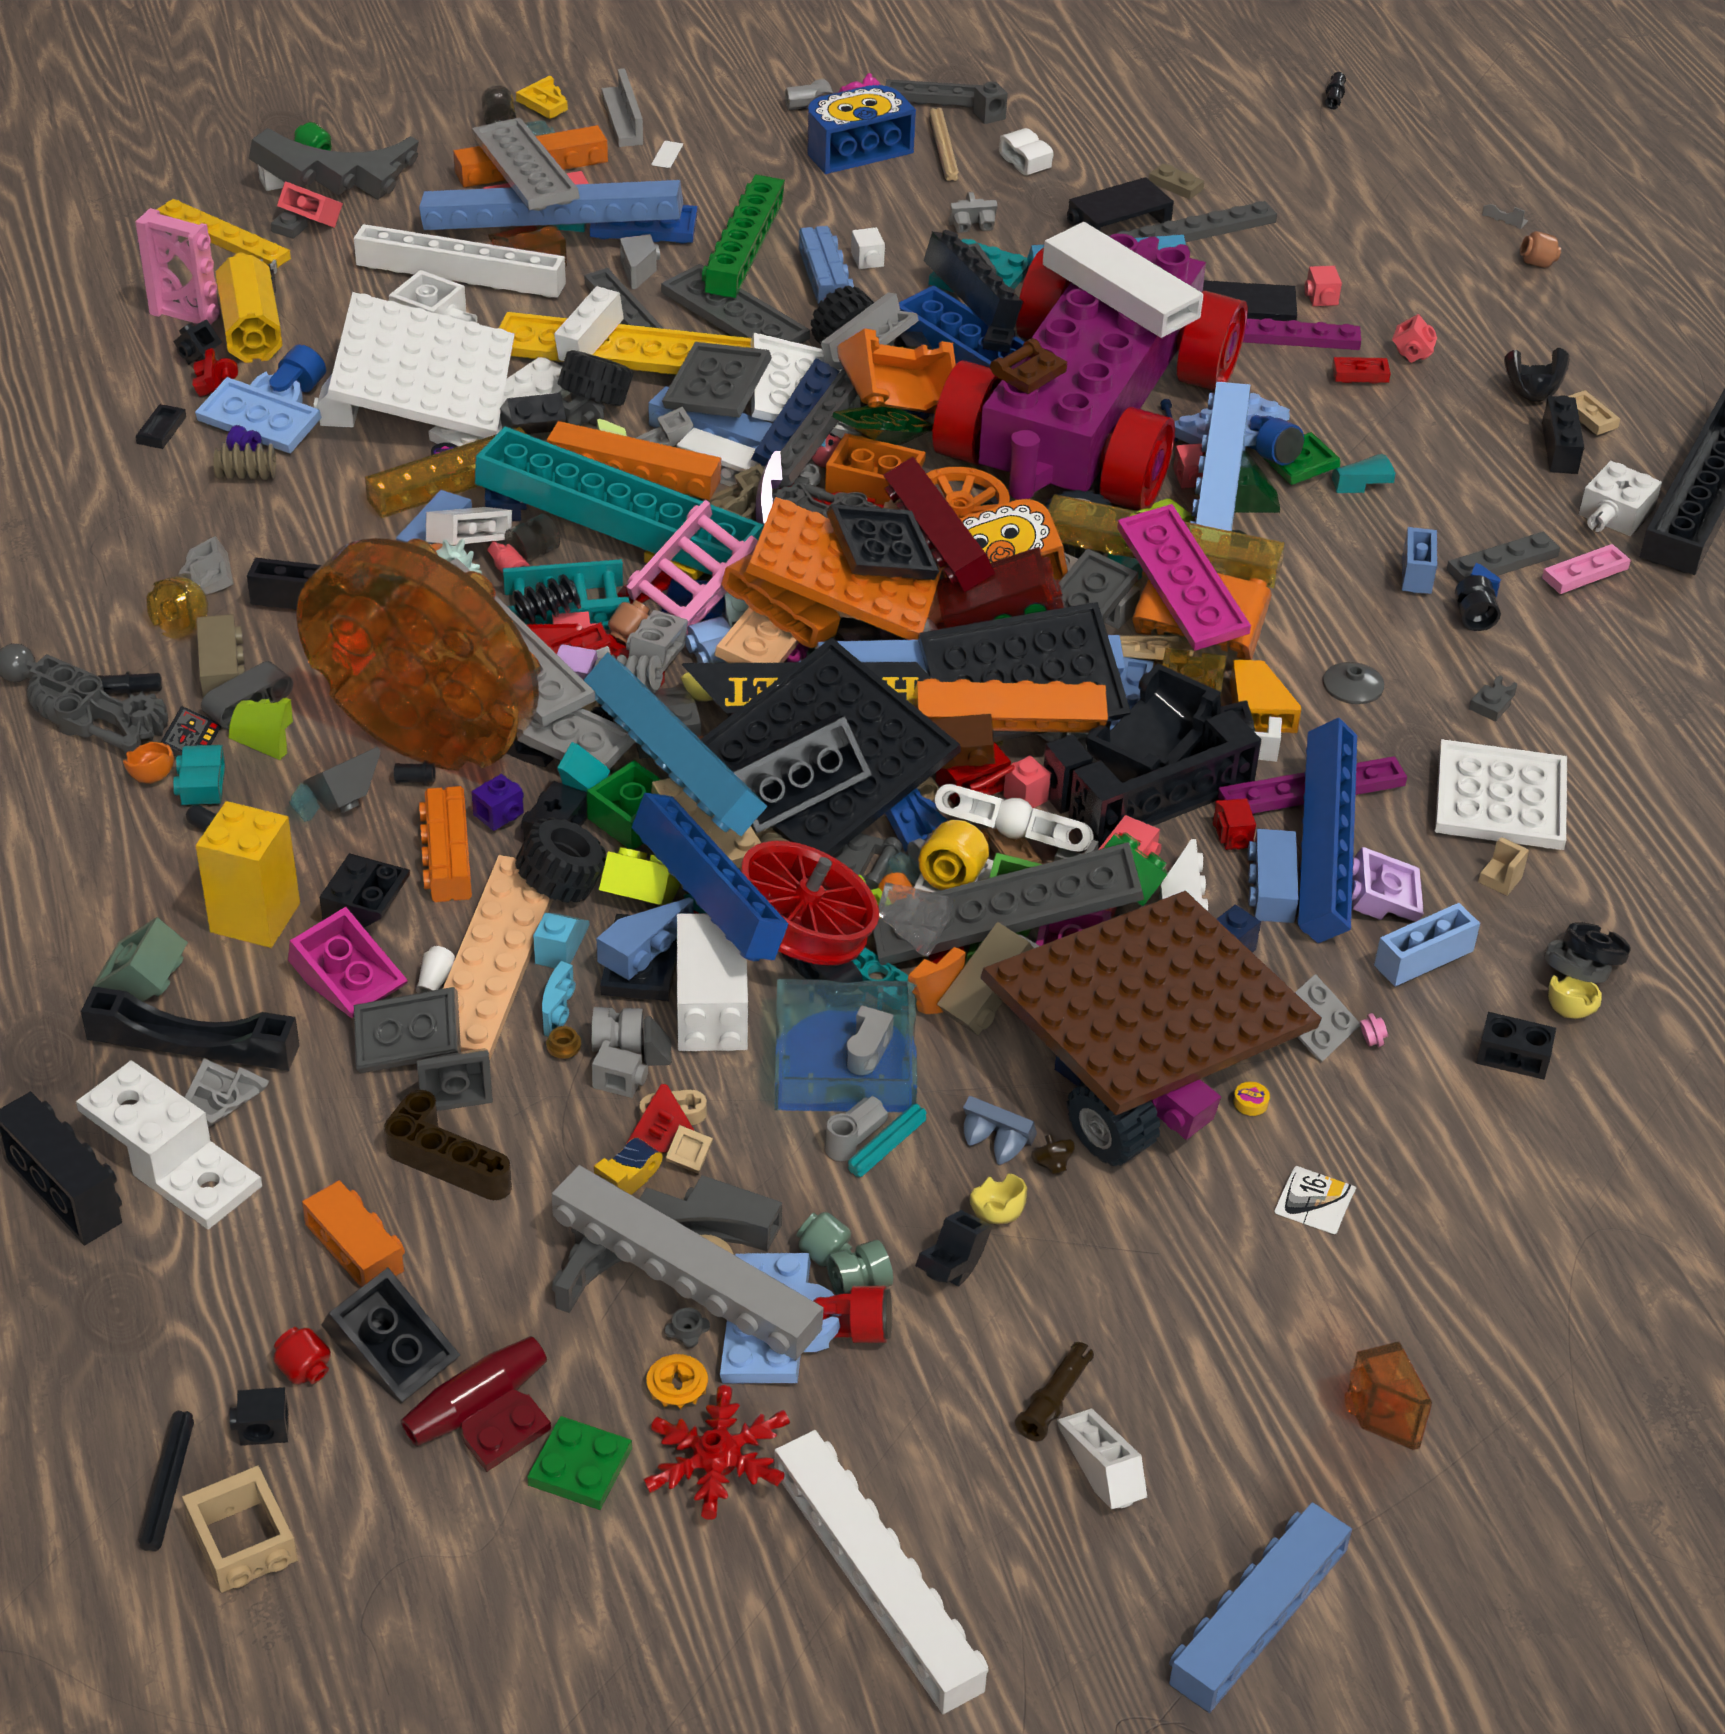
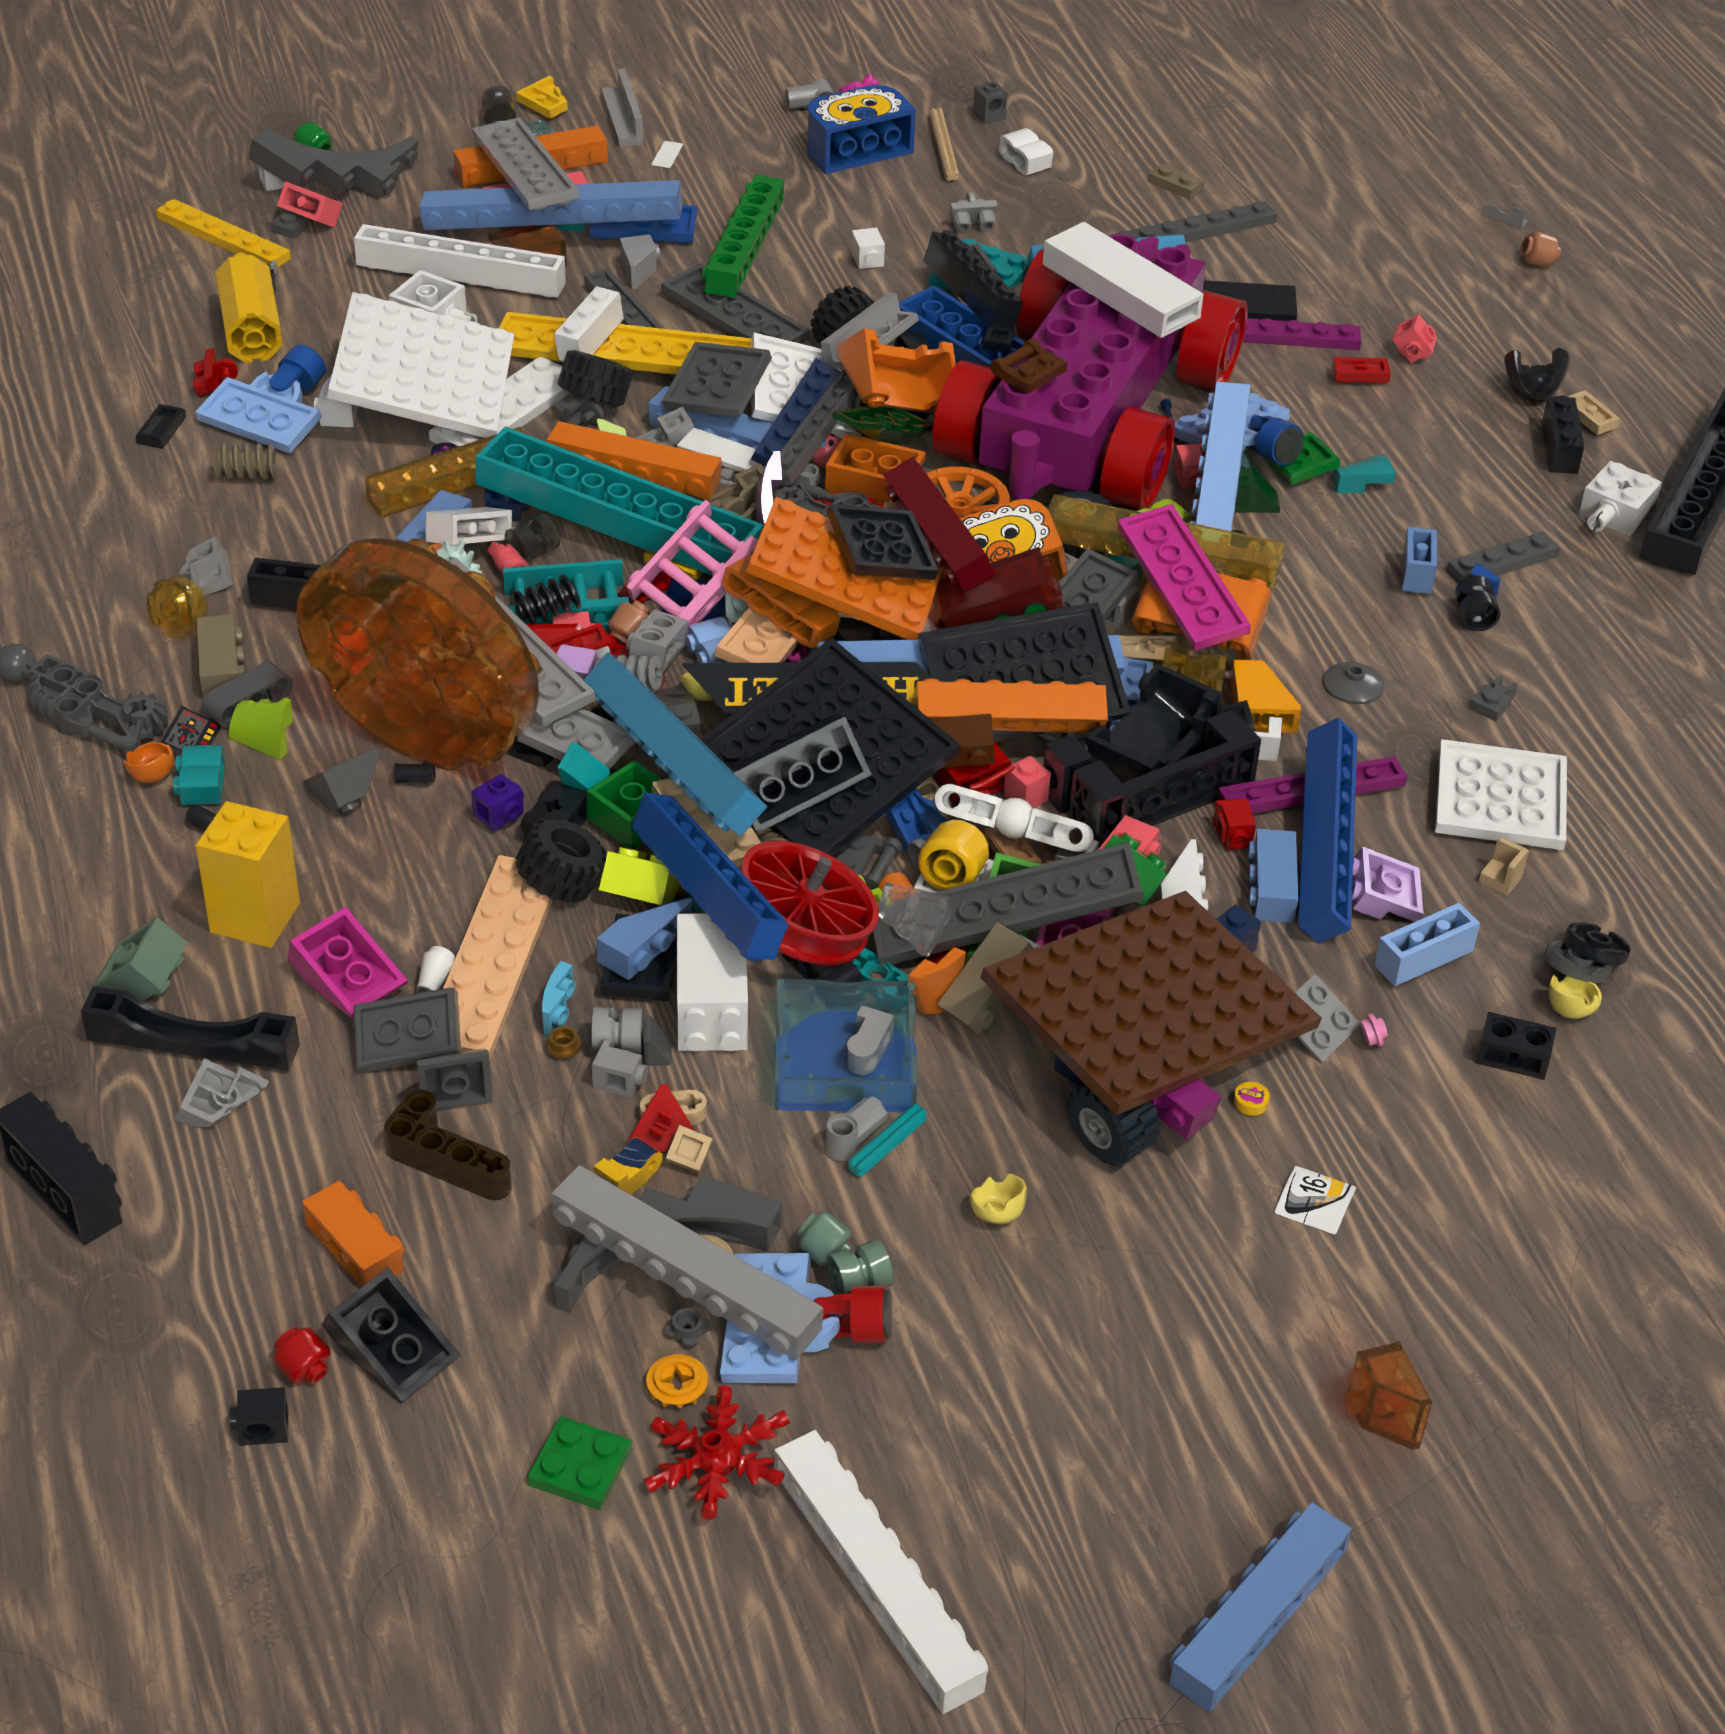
(131, 683): black axle -> none
(166, 1481): black axle -> none
(169, 1144): white bracket -> none
(195, 340): black brick -> none
(197, 257): bright pink fence -> none
(227, 1499): tan window -> none
(242, 436): dark purple wheel -> none
(304, 796): clear light blue piece -> none
(364, 888): black slope -> none
(447, 844): orange brick -> none
(486, 1405): dark red plate -> none
(533, 413): black brick -> none
(558, 938): medium azure slope -> none
(823, 261): medium blue brick -> none
(906, 865): clear light blue piece -> none
(934, 92): dark grey plate -> none
(956, 1250): black brick -> none
(1011, 1129): sand blue tile -> none
(1048, 1401): dark brown pin -> none
(1054, 1154): dark brown piece -> none
(1105, 1458): white slope -> none
(1120, 204): black panel -> none
(1323, 286): coral brick -> none
(1335, 90): black pin -> none
(1586, 568): bright pink plate -> none

